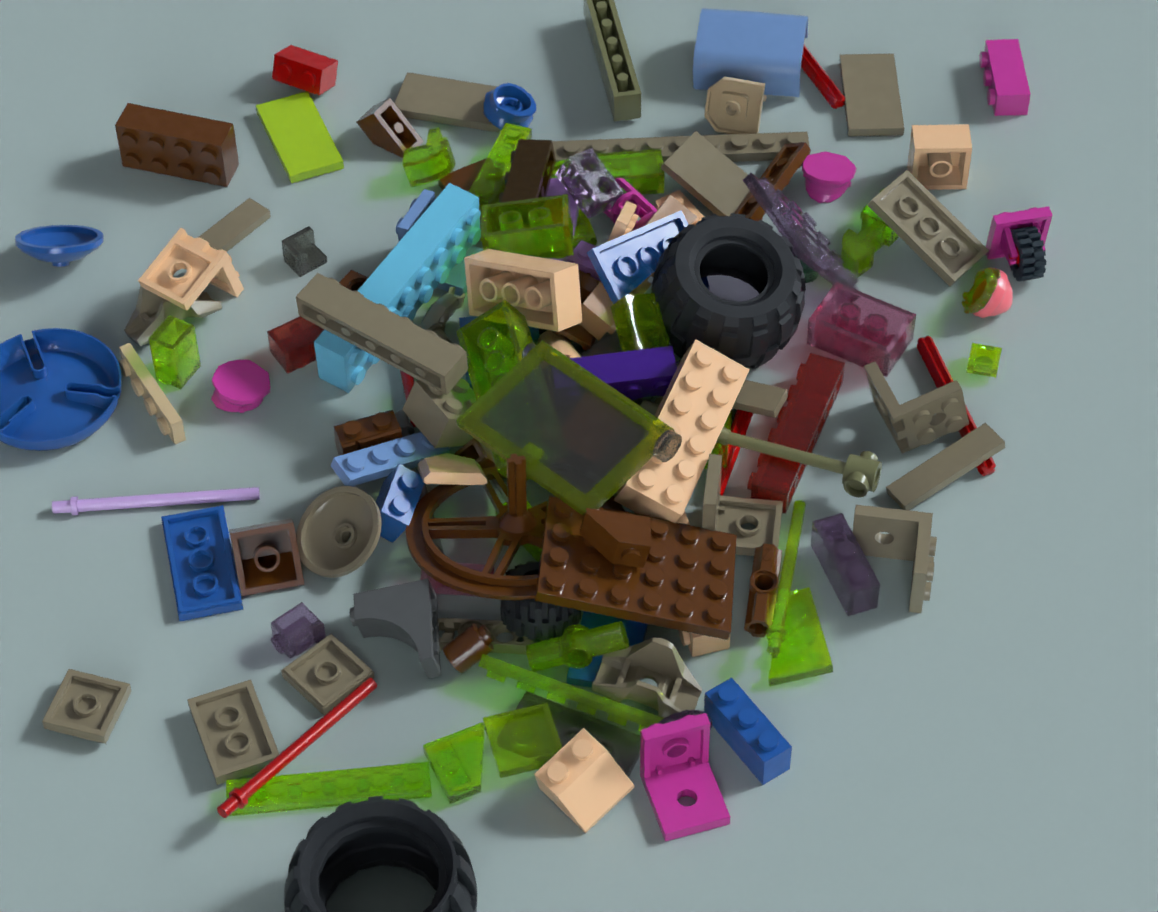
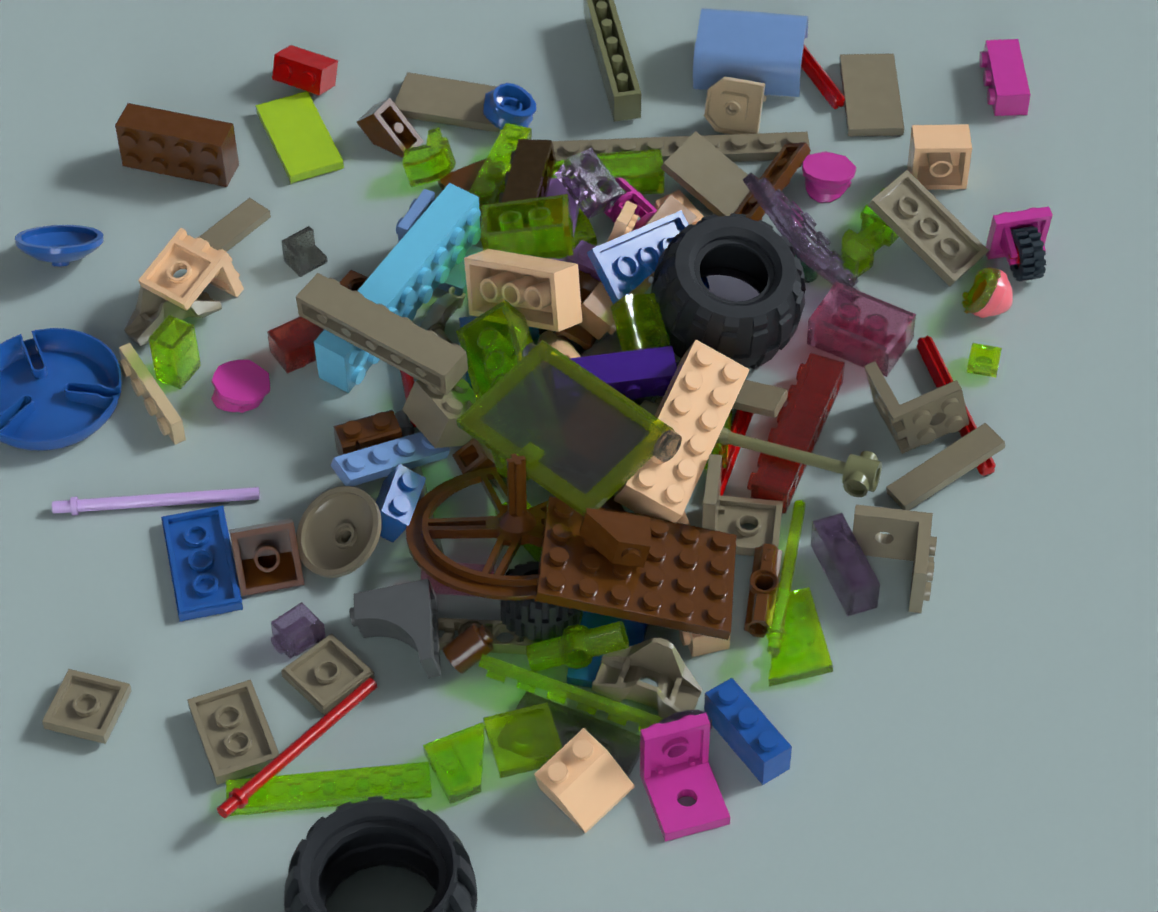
(451, 470): light nougat tile -> none

